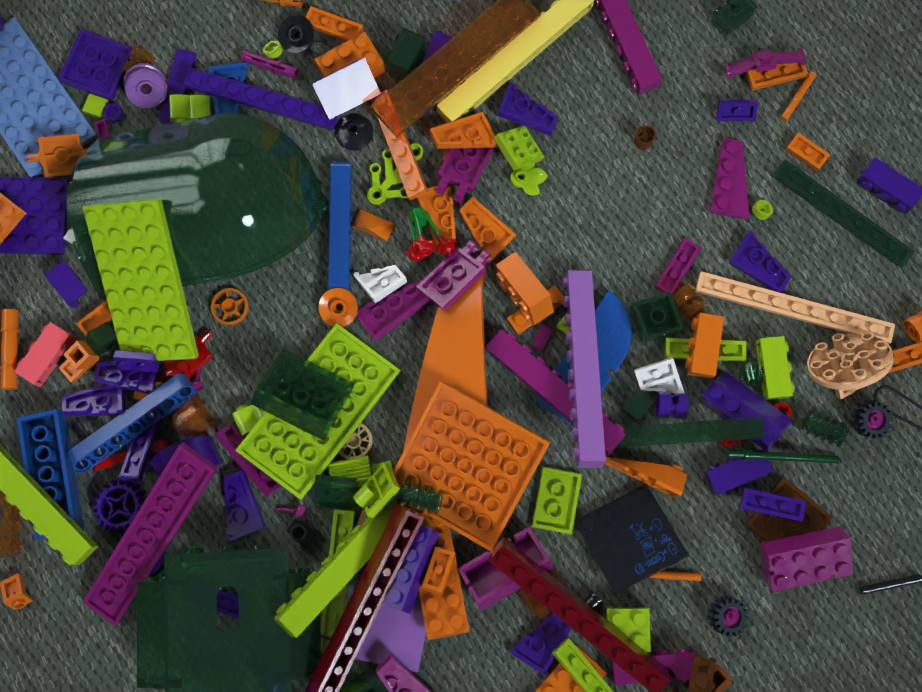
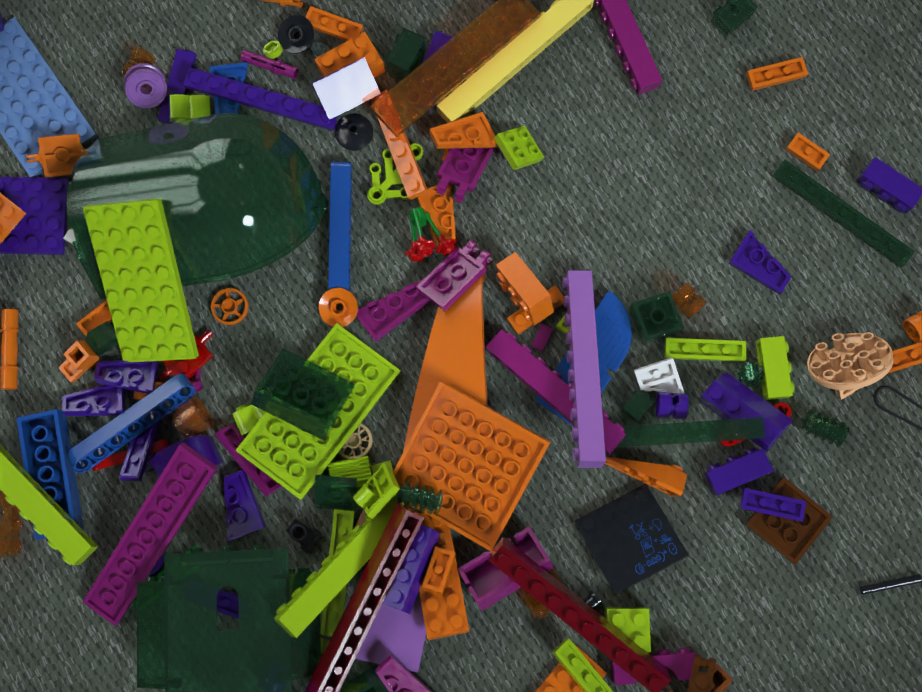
(14, 592): orange bracket -> none
(44, 354): coral brick -> none
(66, 283): dark purple panel -> none
(94, 105): lime tile -> none
(95, 65): dark purple plate -> none
(102, 128): magenta piece -> none
(113, 113): dark purple tile -> none
(132, 490): dark purple gear -> none
(136, 361): dark purple plate -> none
(298, 511): magenta hand -> none
(373, 225): orange slope -> none
(380, 281): white wing -> none
(486, 228): orange wing -> none
(522, 110): dark purple wing -> none
(531, 179): lime plate -> none
(538, 645): dark purple wing -> none
(556, 500): lime tile -> none
(647, 134): reddish brown wheel -> none
(676, 575): orange bar -> none
(678, 266): magenta tile -> none
(704, 345): orange brick -> none
(728, 616): black wheel -> none
(730, 185): magenta wing -> none
(736, 110): dark purple plate -> none
(747, 454): dark green bar -> none
(762, 209): lime tile -> none
(764, 61): magenta plate -> none
(792, 306): light nougat plate -> none
(798, 96): orange bar -> none
(806, 558): magenta piece -> none
(872, 419): black wheel -> none

